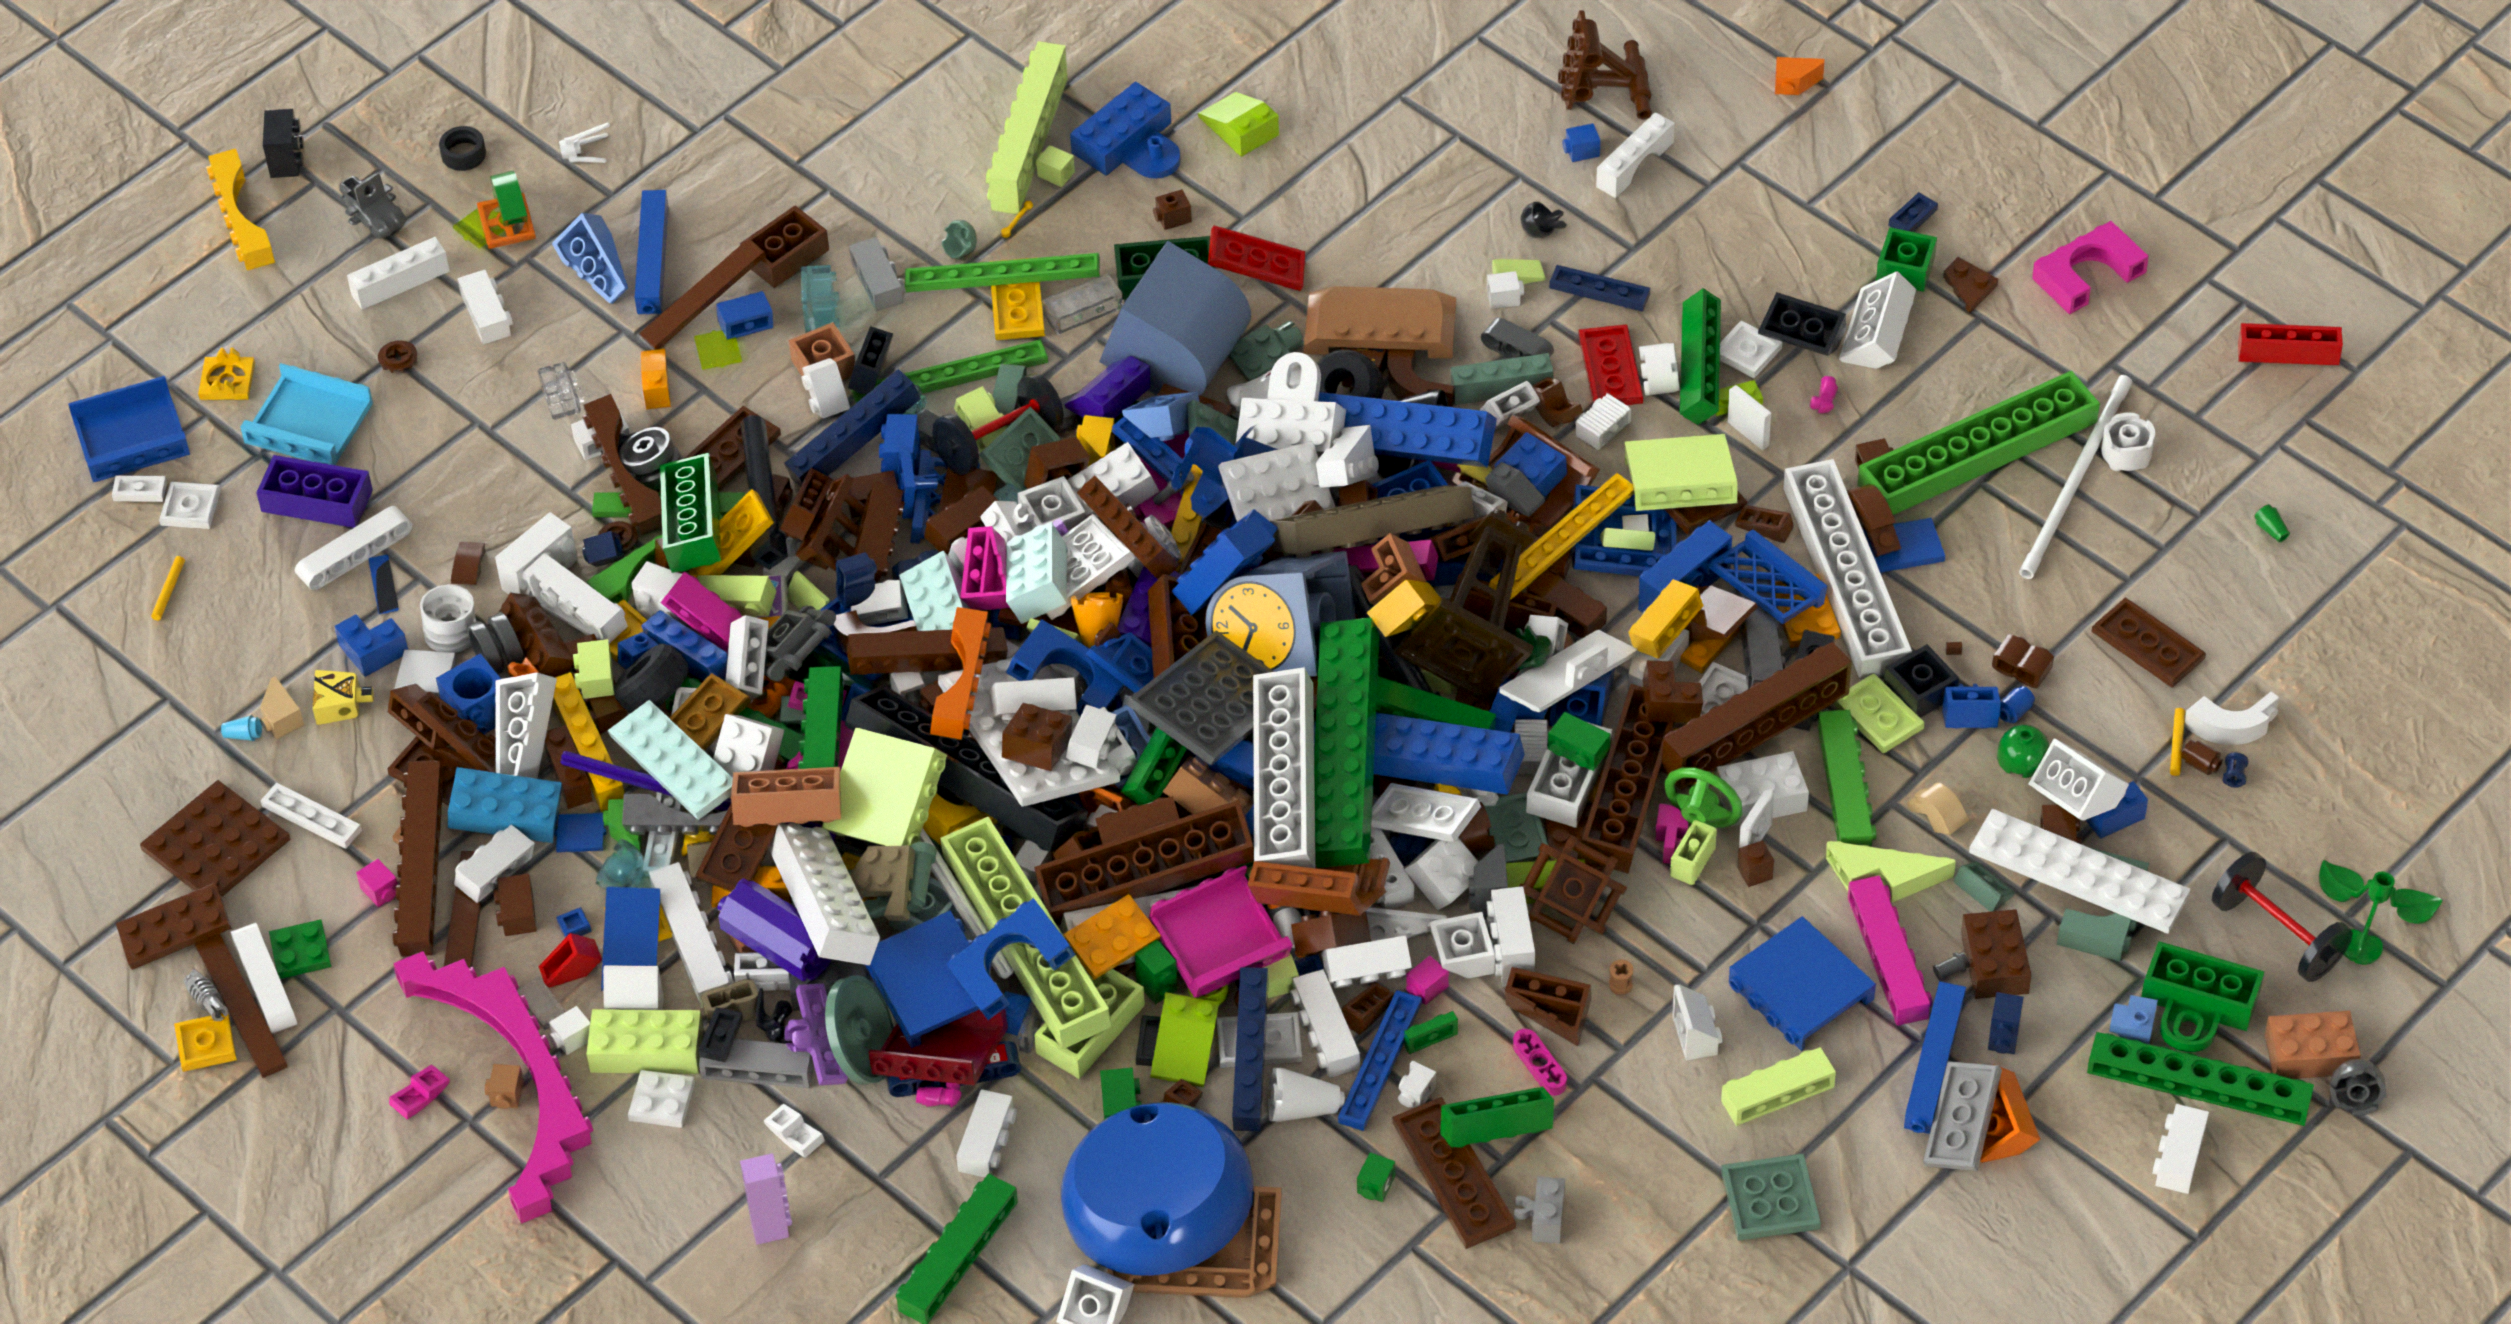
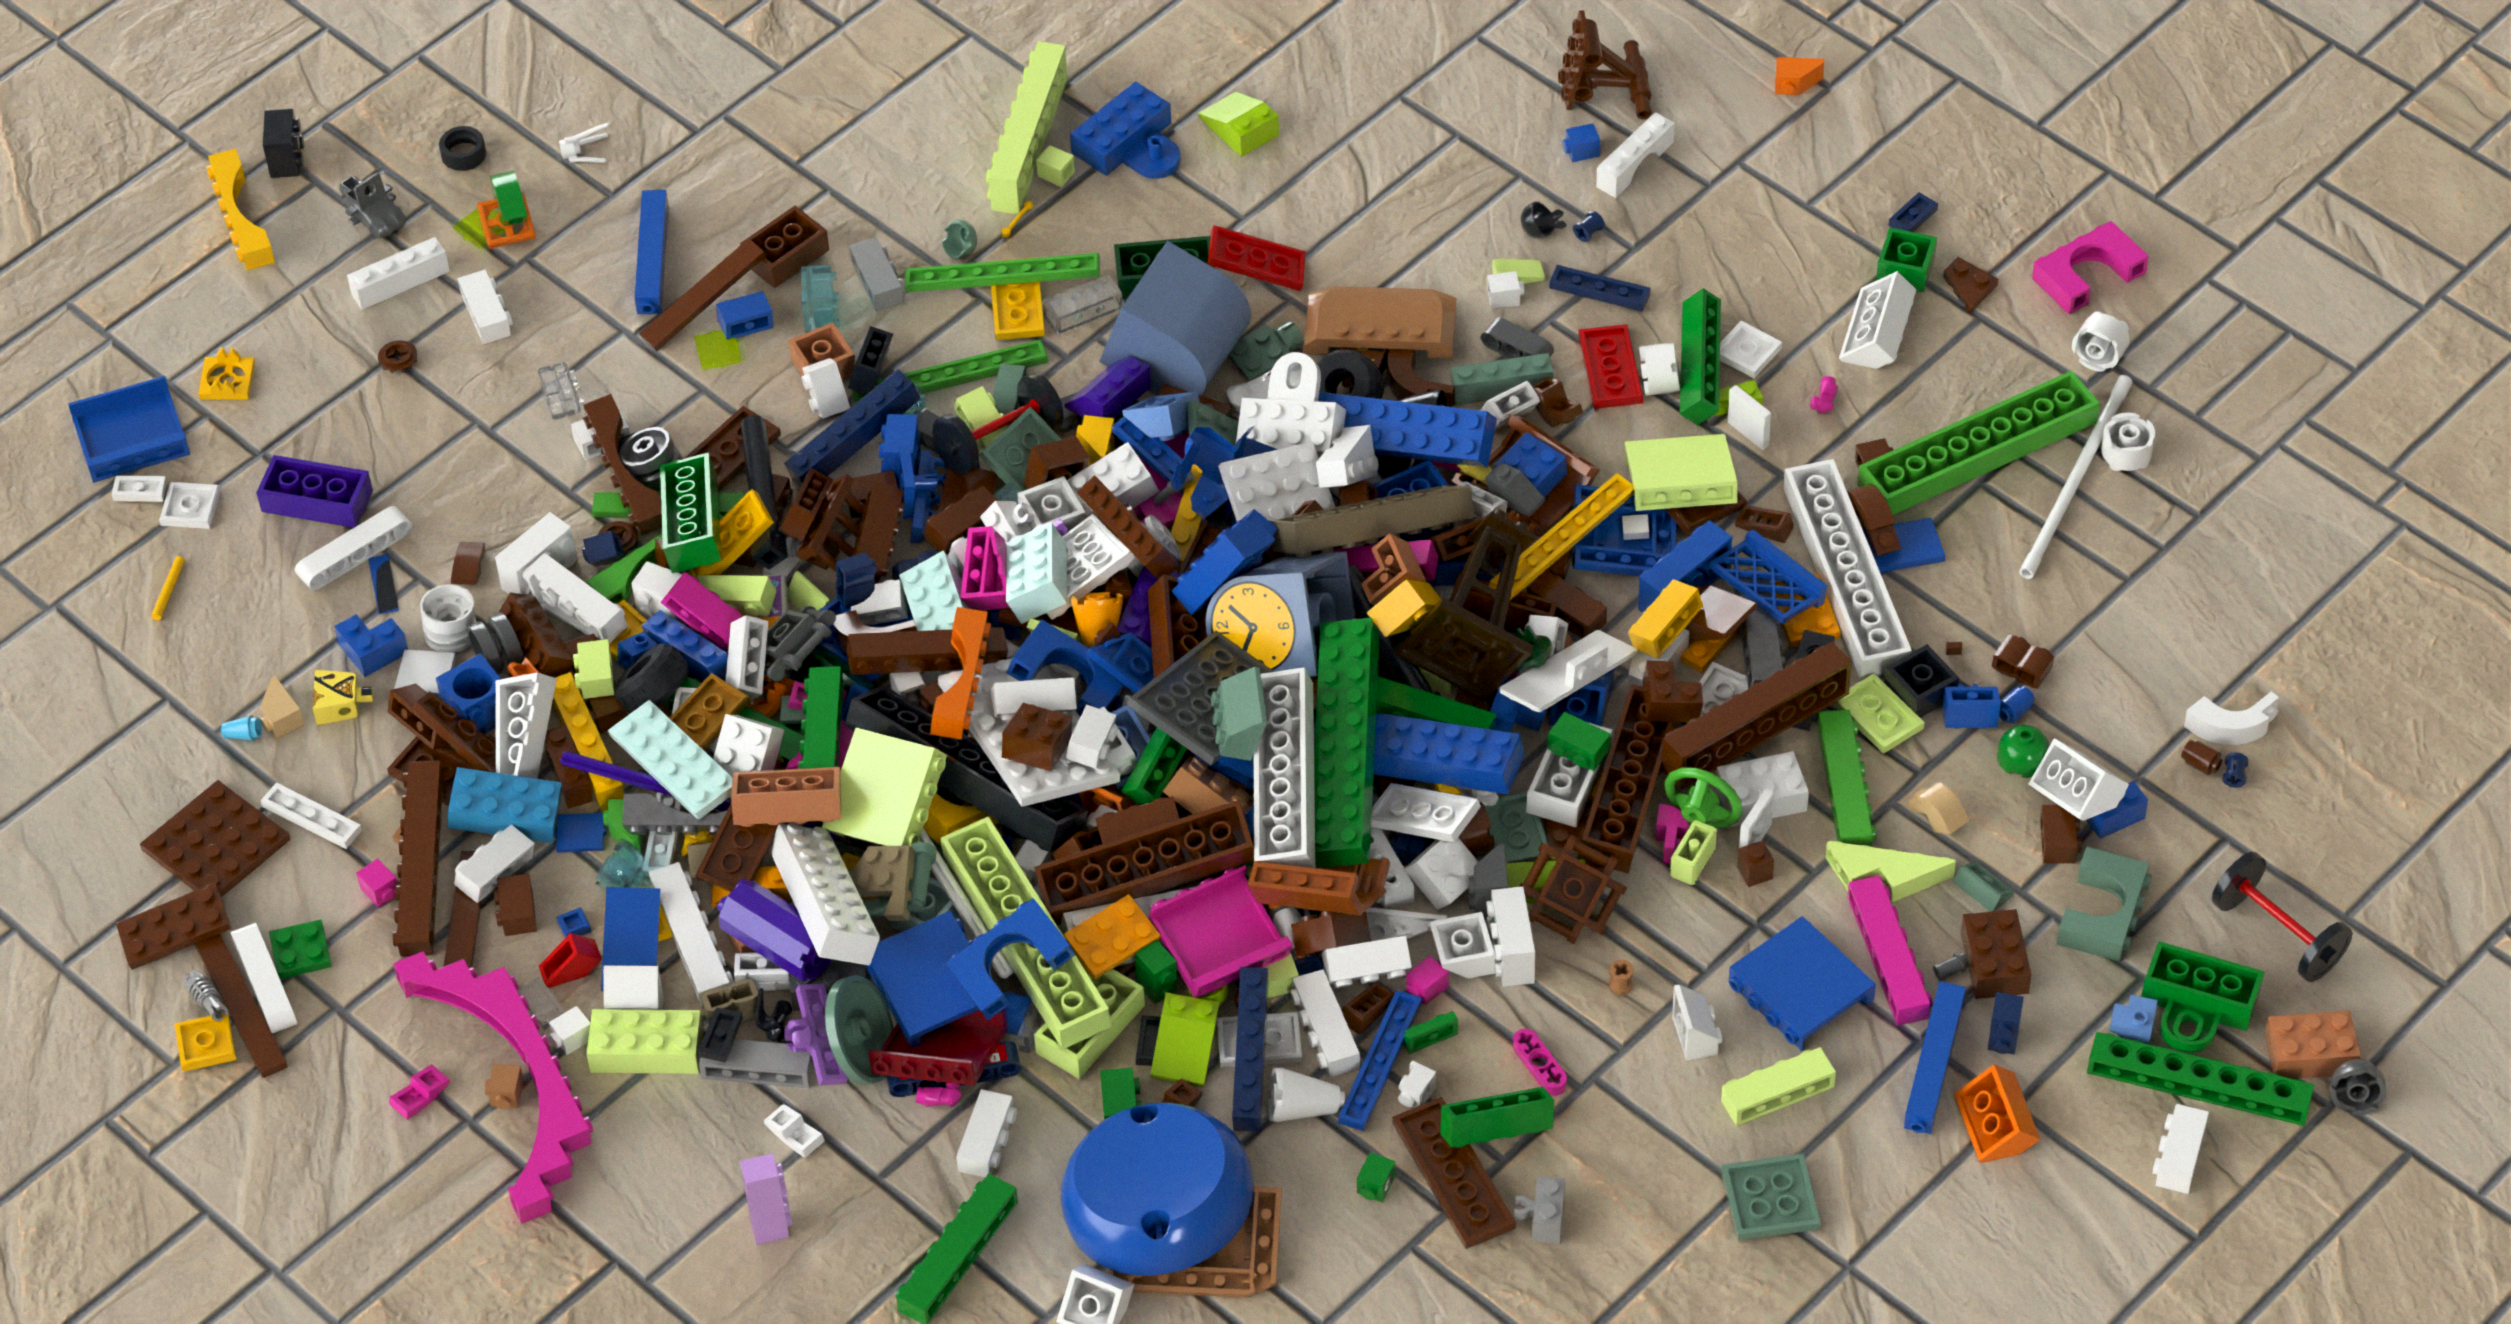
(309, 416): medium azure panel -> none
(591, 252): medium blue wedge -> none
(655, 379): light orange slope -> none
(661, 1098): white plate -> none
(1172, 209): reddish brown brick -> none
(1239, 714): none -> sand green slope
(1534, 741): white brick -> none
(1550, 1001): reddish brown wedge -> none
(1585, 229): none -> dark blue bush
(1602, 421): white brick -> none
(1628, 539): yellowish green slope -> none
(1804, 324): black slope -> none
(1962, 1116): light grey tile -> none
(2080, 871): white plate -> none
(2101, 341): none -> white brick
(2148, 642): reddish brown tile -> none
(2177, 741): yellow bar -> none
(2272, 523): green cone -> none
(2290, 344): red brick -> none
(2412, 905): green plant -> none

